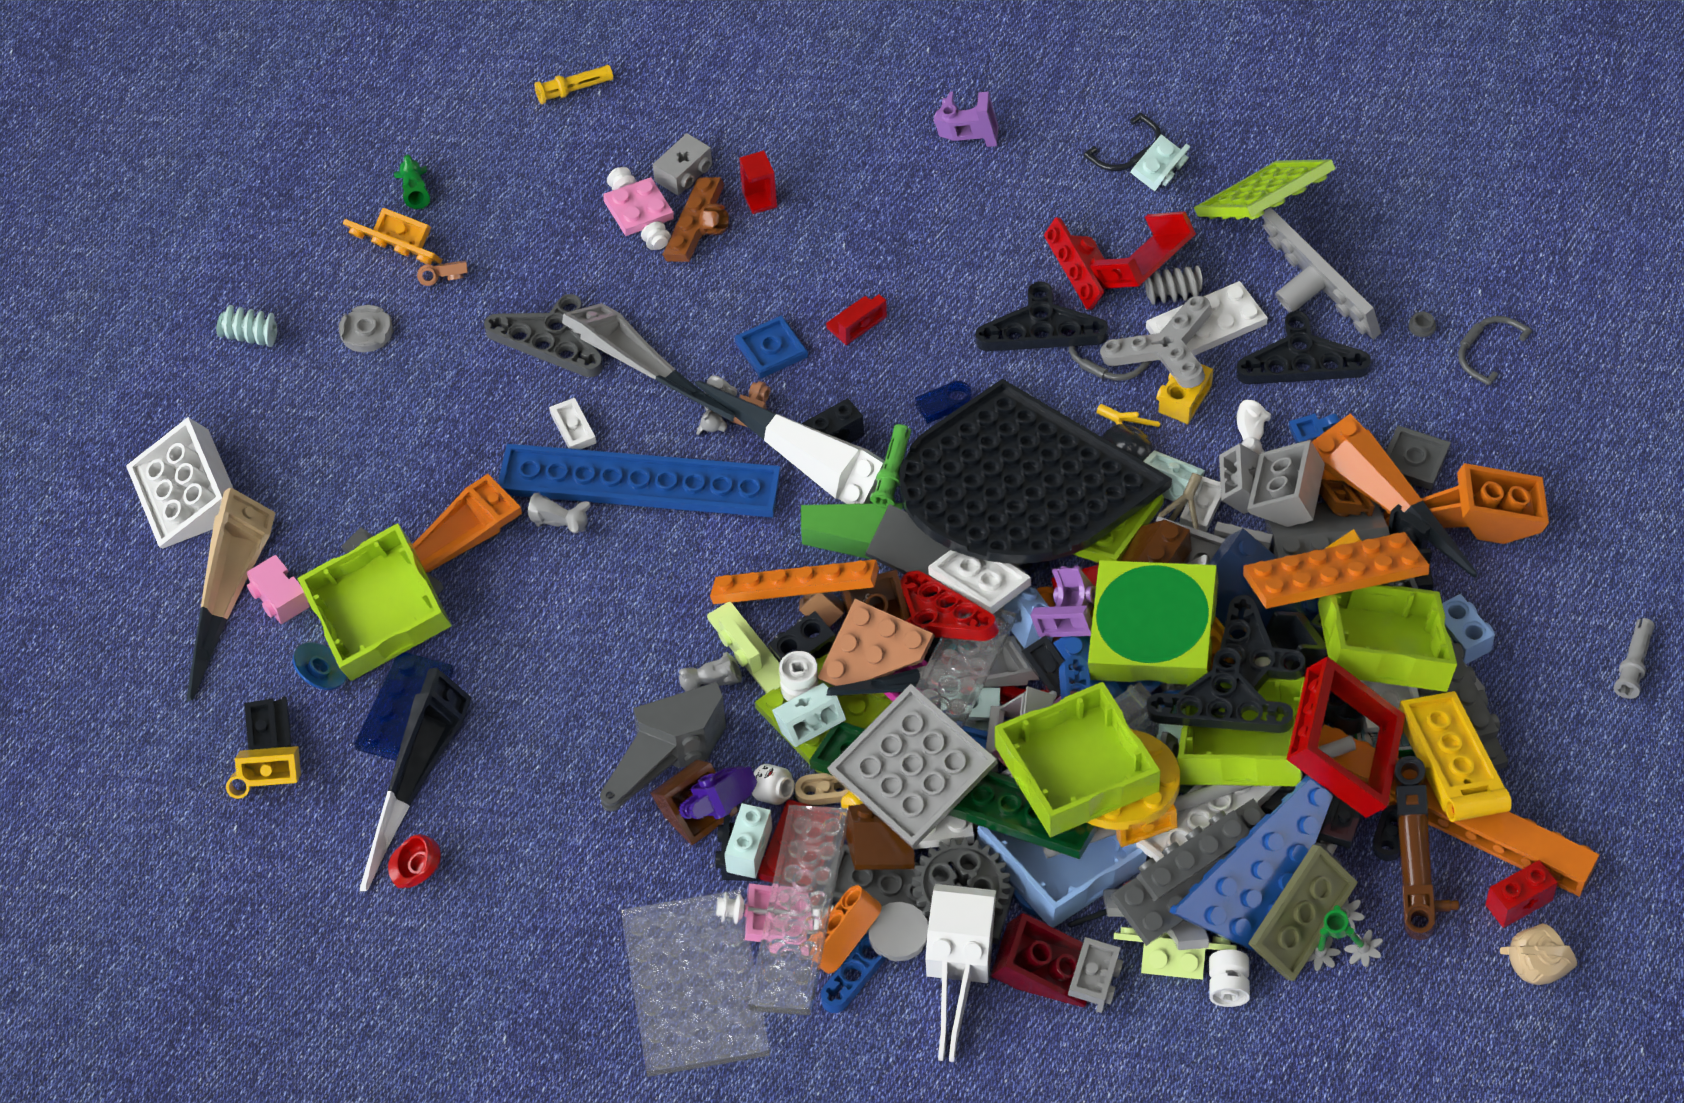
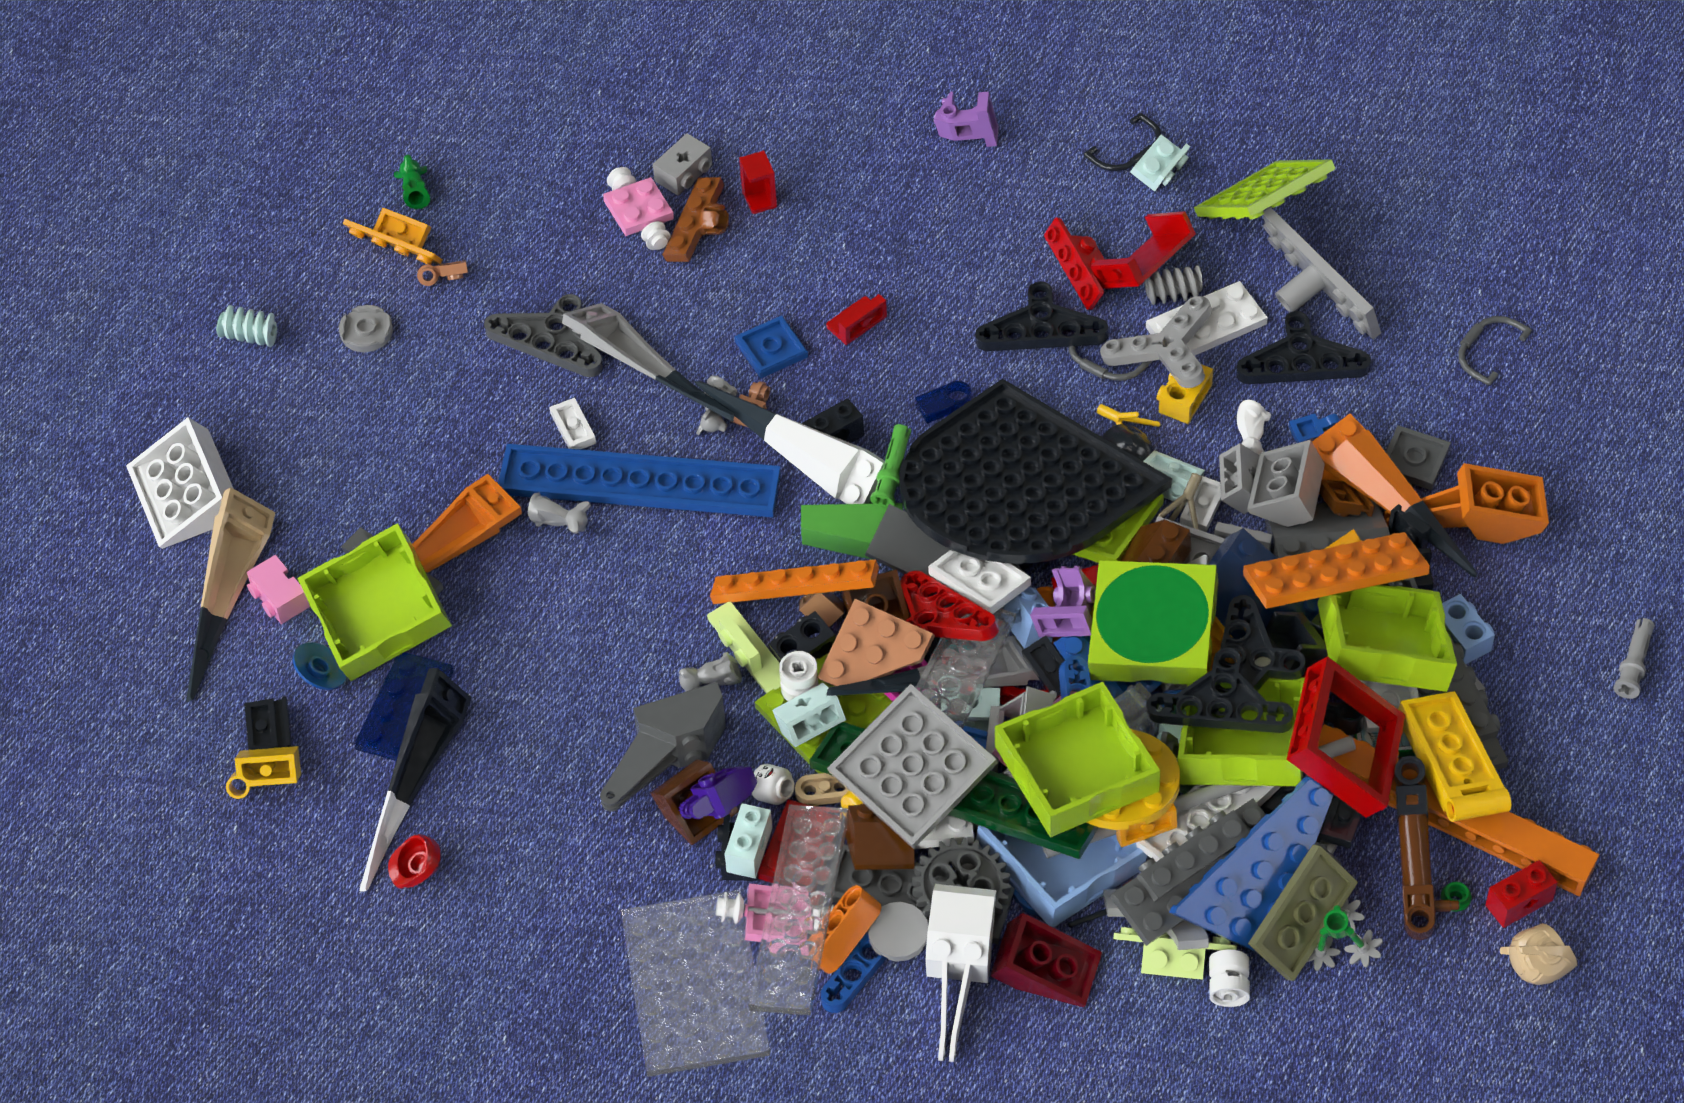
(562, 86): yellow pin -> none
(1094, 973): light grey bracket -> none
(1387, 835): black plate -> none
(1422, 324): dark grey plate -> none
(1457, 889): none -> green plate

